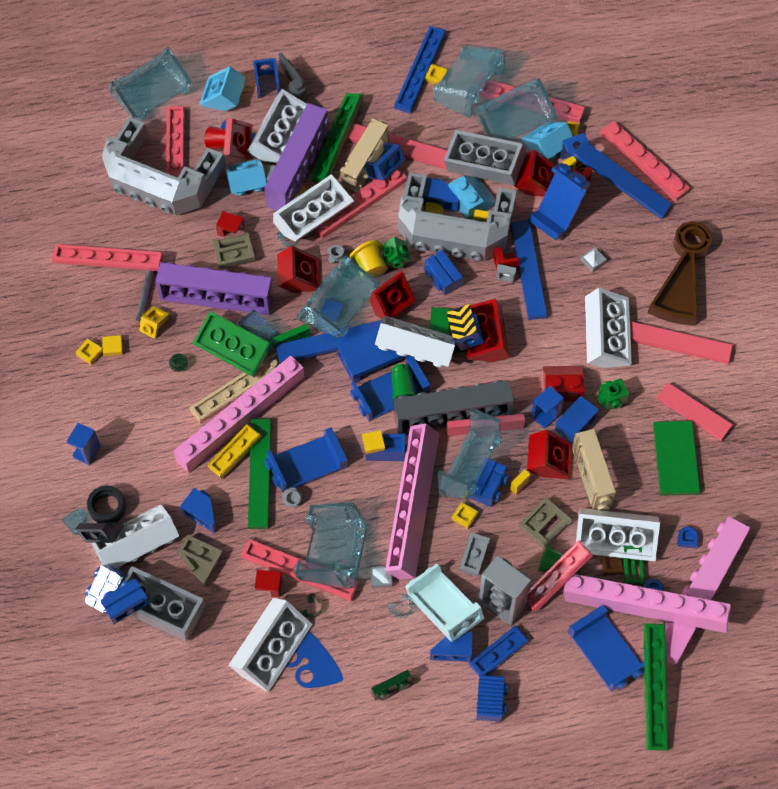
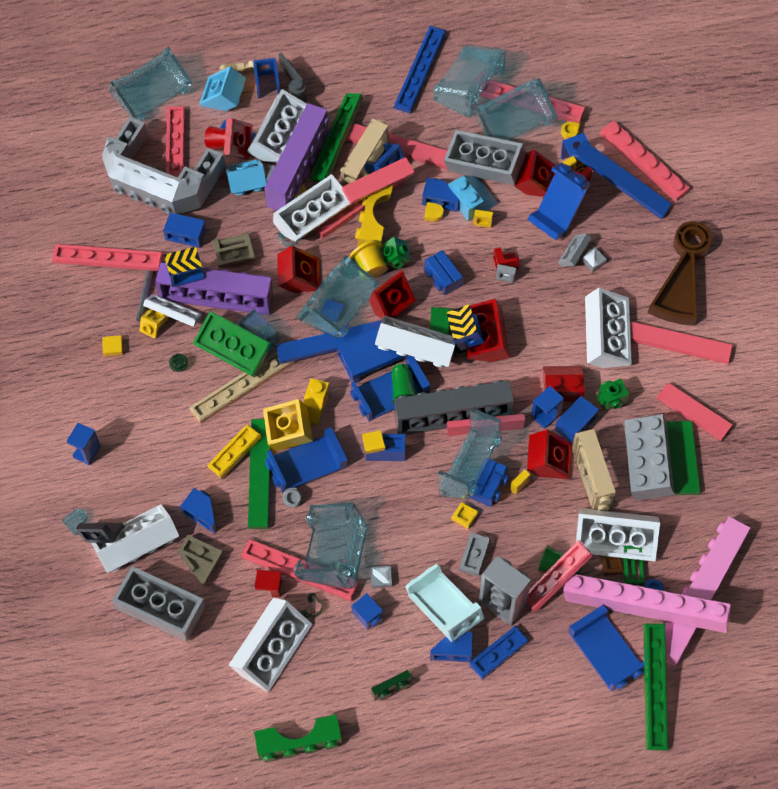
(89, 351): yellow tile -> none
(103, 491): black tyre -> none
(106, 579): brick -> none
(124, 600): blue brick -> none
(172, 310): none -> white tile
(184, 230): none -> blue panel
(184, 266): none -> piece
(230, 223): red panel -> none
(238, 414): bright pink brick -> none
(239, 66): none -> tan arm
(272, 744): none -> green arch
(287, 425): none -> yellow brick
(292, 335): green tile -> none
(316, 398): none -> yellow slope
(320, 663): blue piece -> none
(335, 249): light grey plate -> none
(367, 611): none -> blue brick
(370, 228): none -> yellow arch
(378, 180): none -> coral tile
(392, 606): clear light blue piece -> none
(412, 502): bright pink brick -> none
(435, 74): yellow tile -> none
(453, 234): light grey wedge -> none
(490, 698): blue brick -> none
(528, 270): blue tile -> none
(540, 518): dark tan plate -> none
(548, 139): medium azure slope -> none
(574, 250): none -> light grey plate
(649, 457): none -> light grey brick
(687, 538): blue tile -> none

